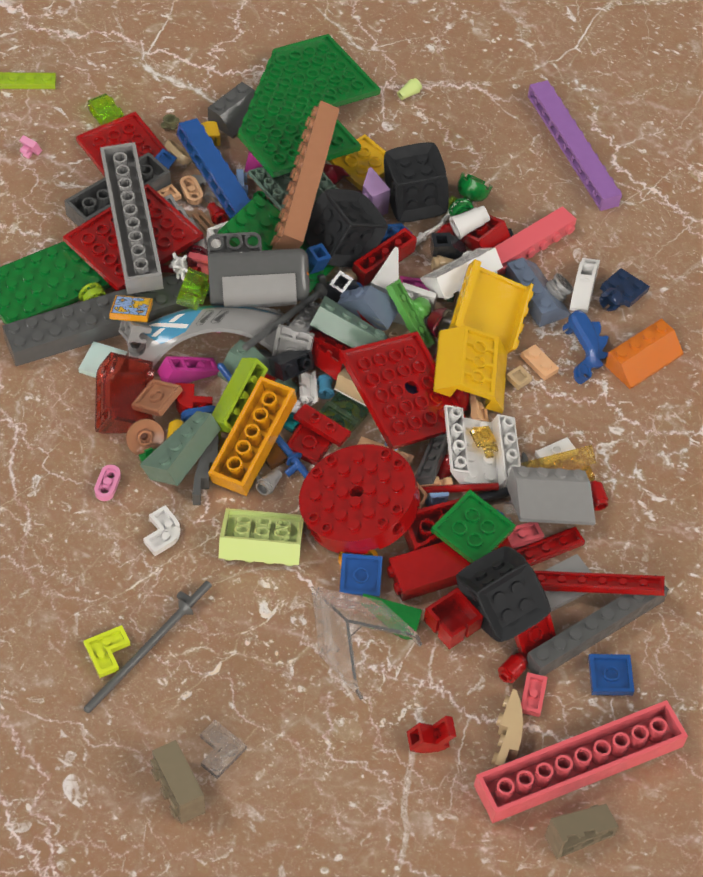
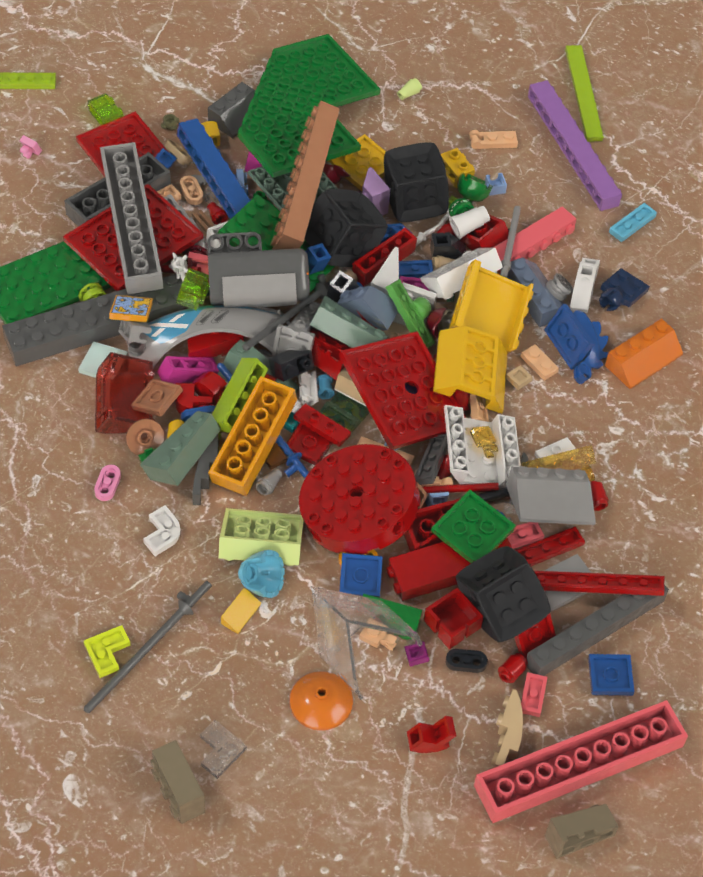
(210, 385): none -> red brick
(212, 344): none -> red wedge
(240, 611): none -> yellow slope
(263, 573): none -> medium azure hair
(321, 711): none -> orange dish
(377, 637): none -> light nougat plate
(415, 268): none -> blue plate
(416, 654): none -> magenta tile
(455, 164): none -> yellow brick
(466, 659): none -> black plate
(495, 139): none -> light nougat plate
(498, 185): none -> light blue piece
(506, 263): none -> light grey bar
(568, 336): none -> blue tile
(584, 93): none -> lime tile
(632, 222): none -> medium azure plate

